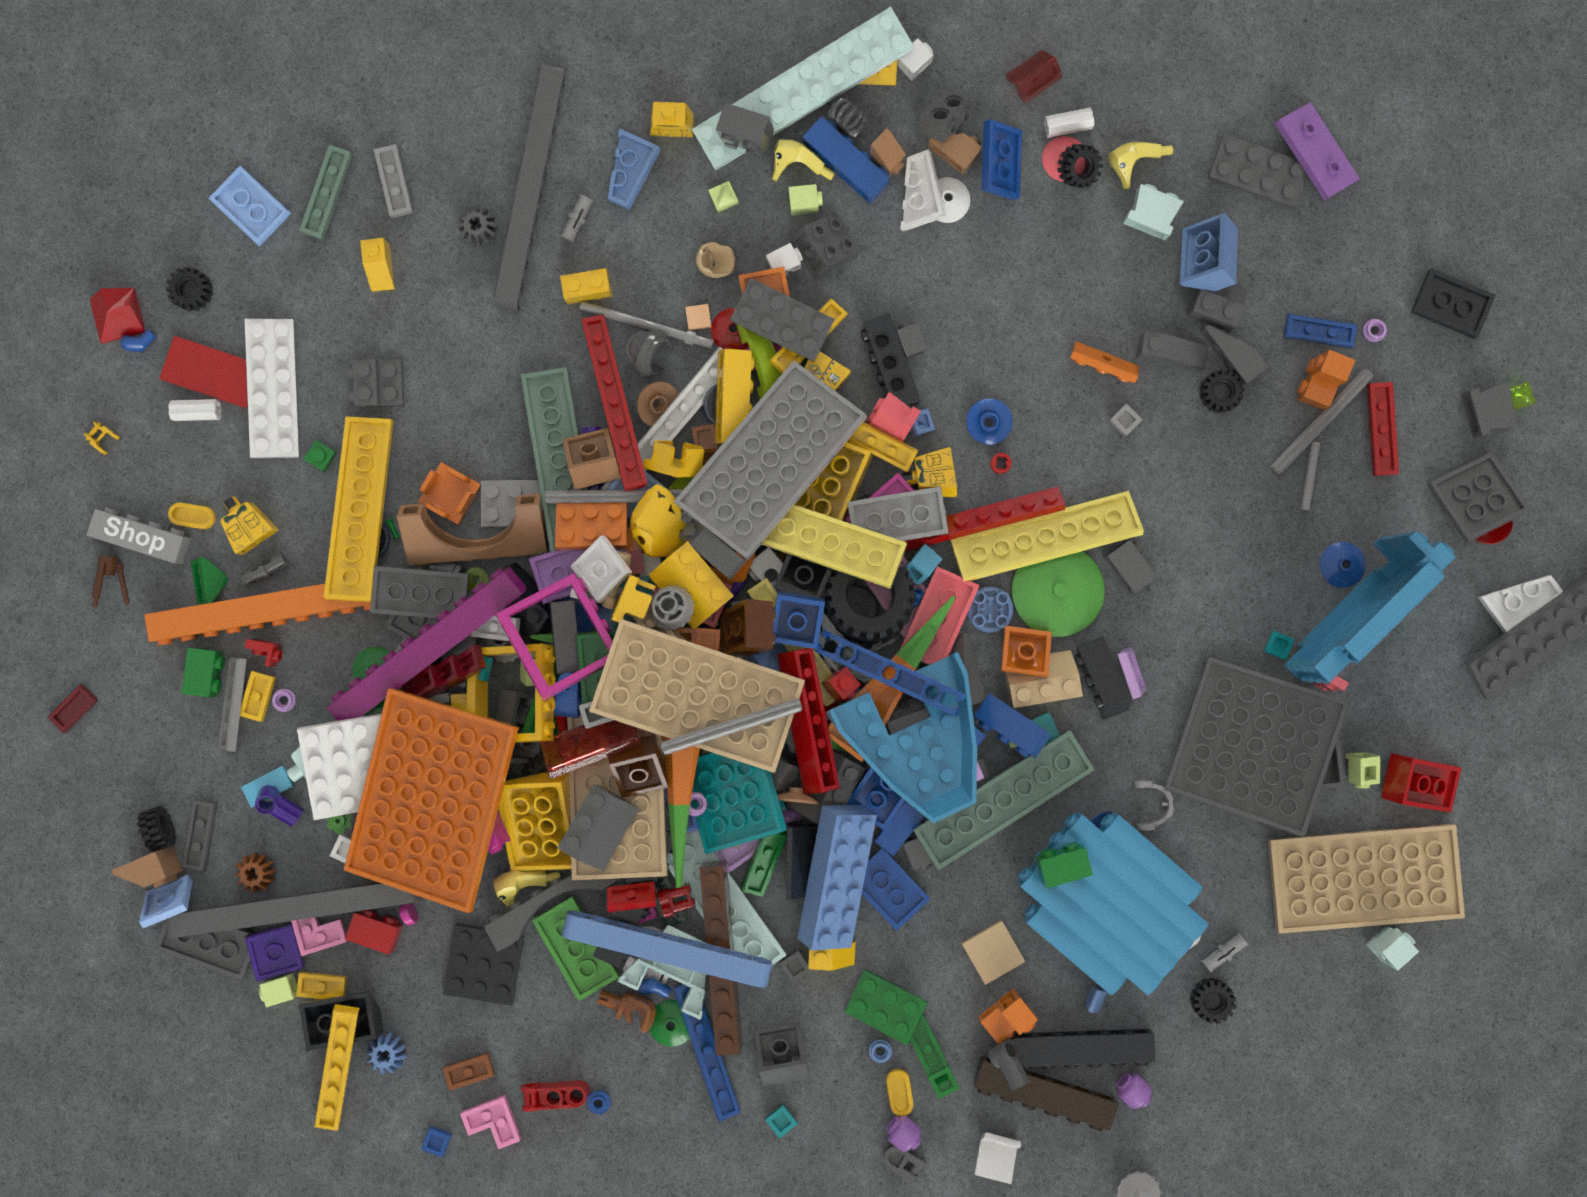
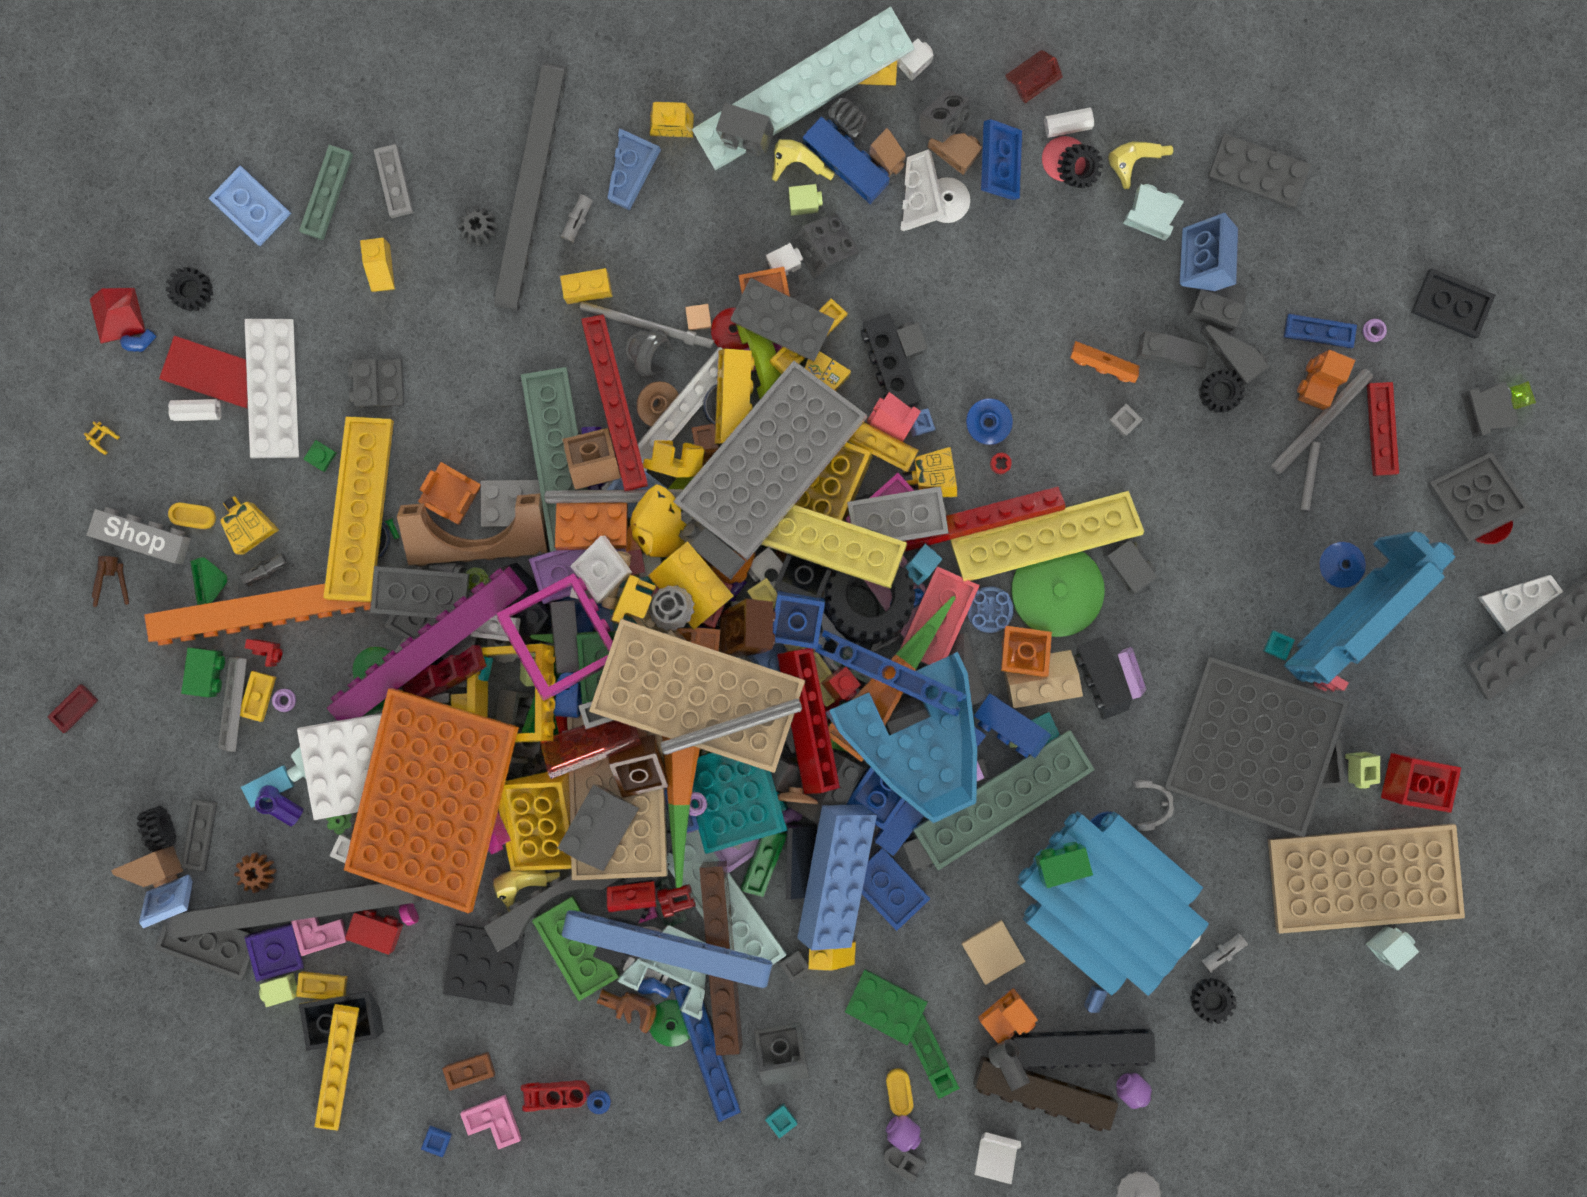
(393, 1060): medium blue gear -> none
(722, 257): tan hair -> none
(723, 196): yellowish green tile -> none
(880, 1058): medium blue plate -> none
(1317, 151): medium lavender plate -> none

